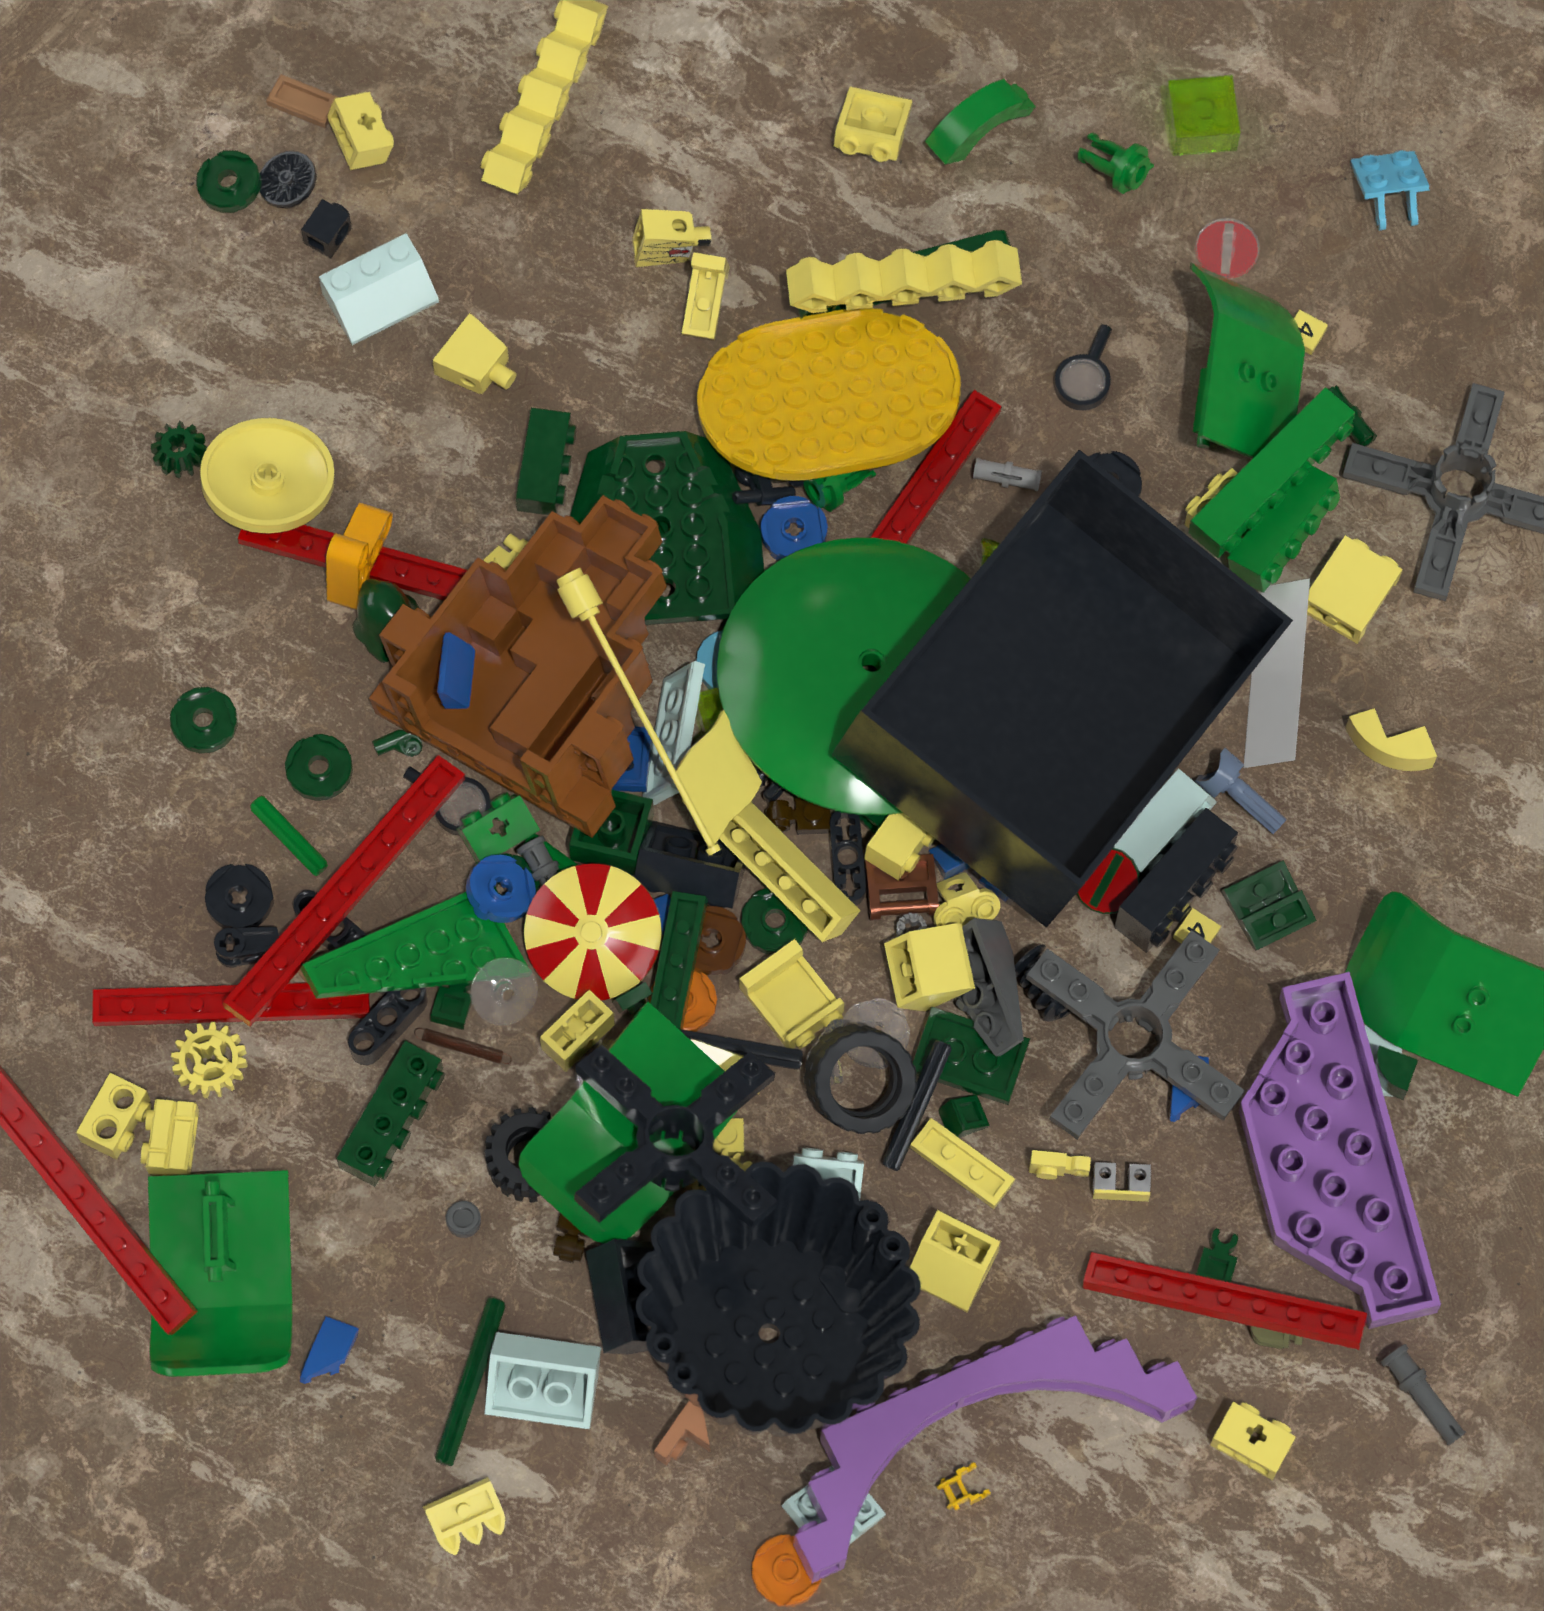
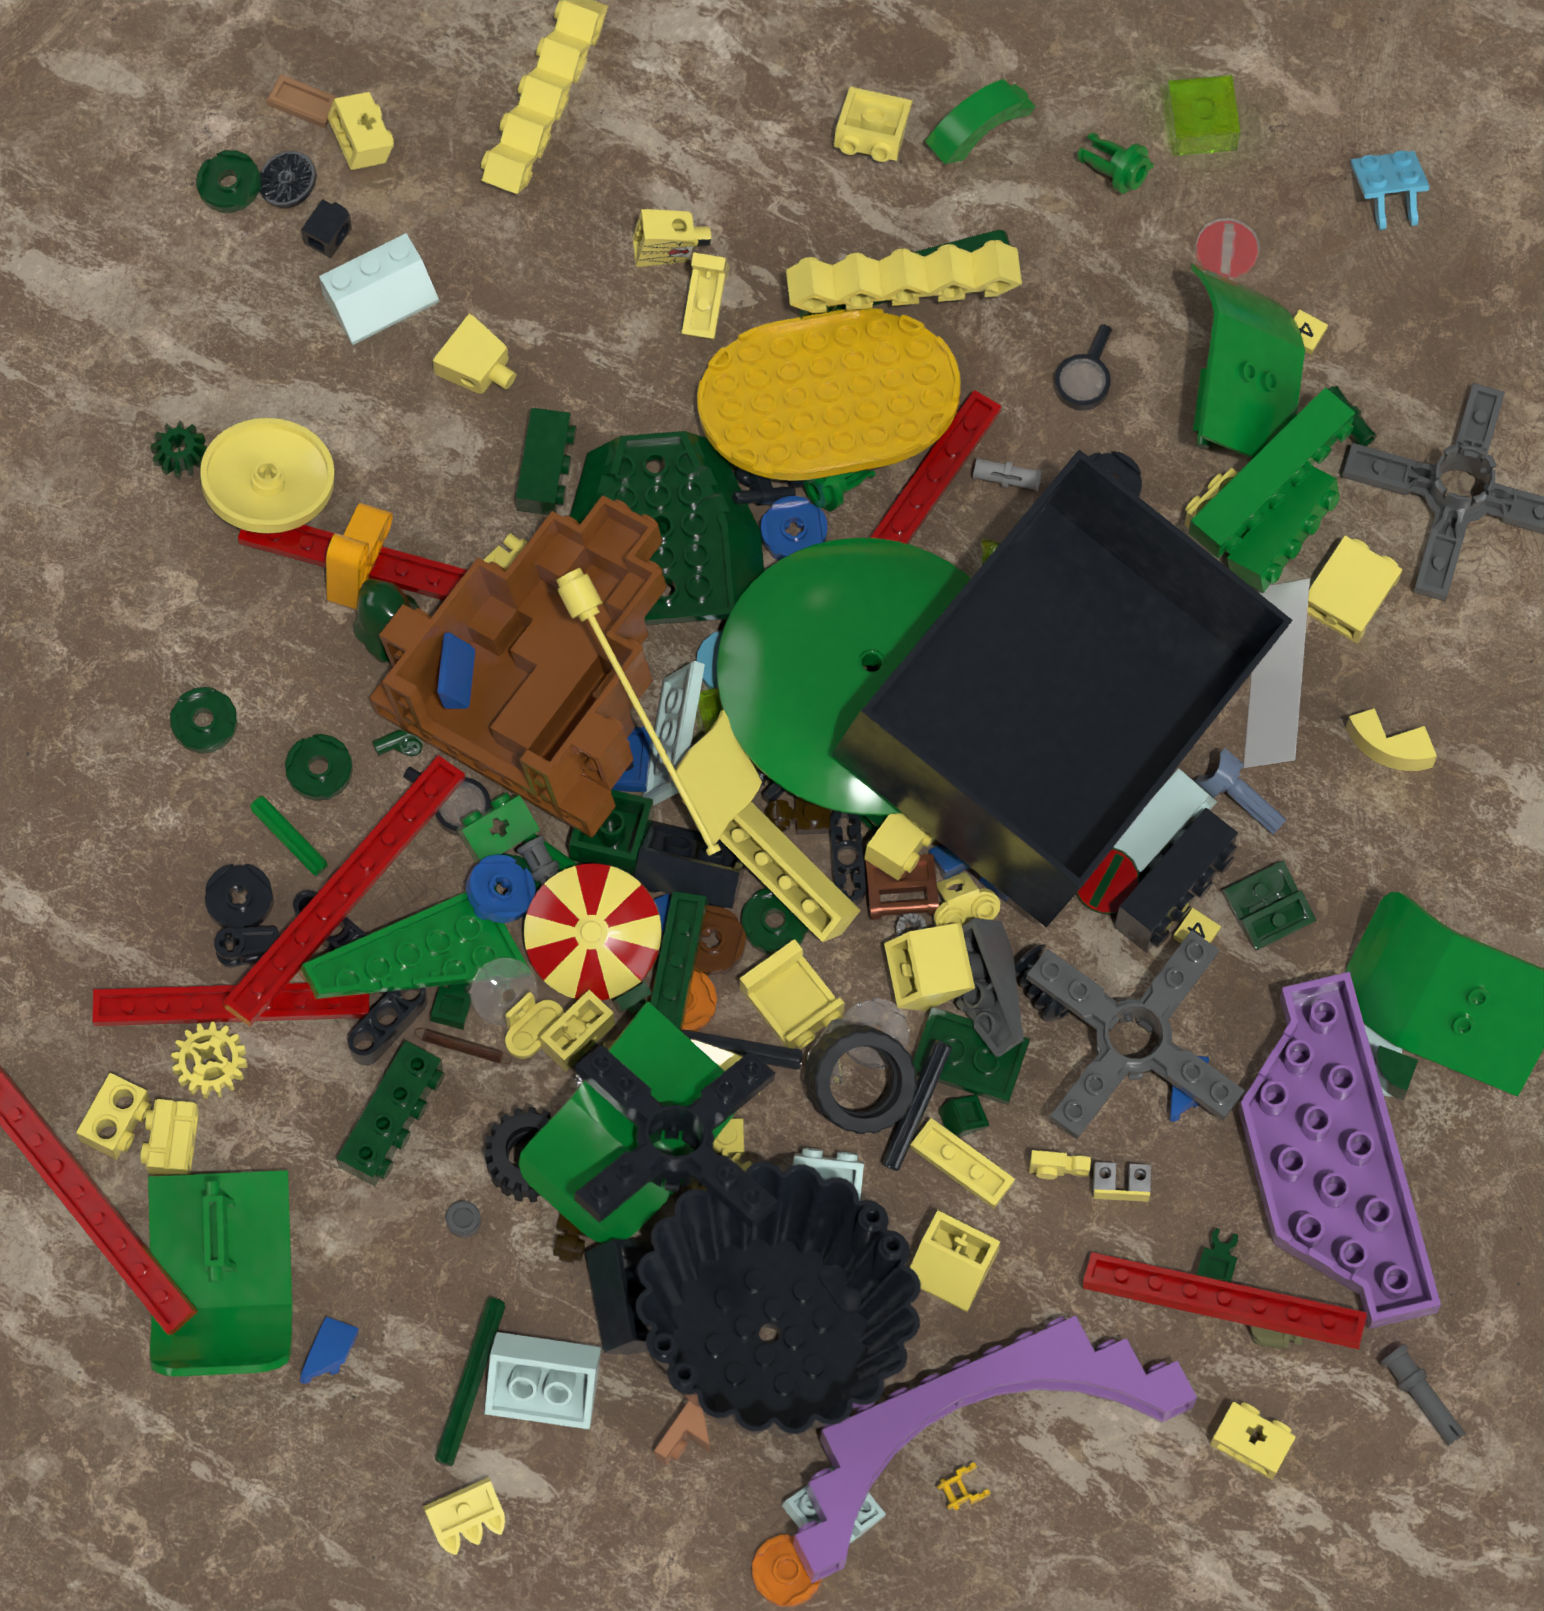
(529, 1024): none -> light yellow bracket

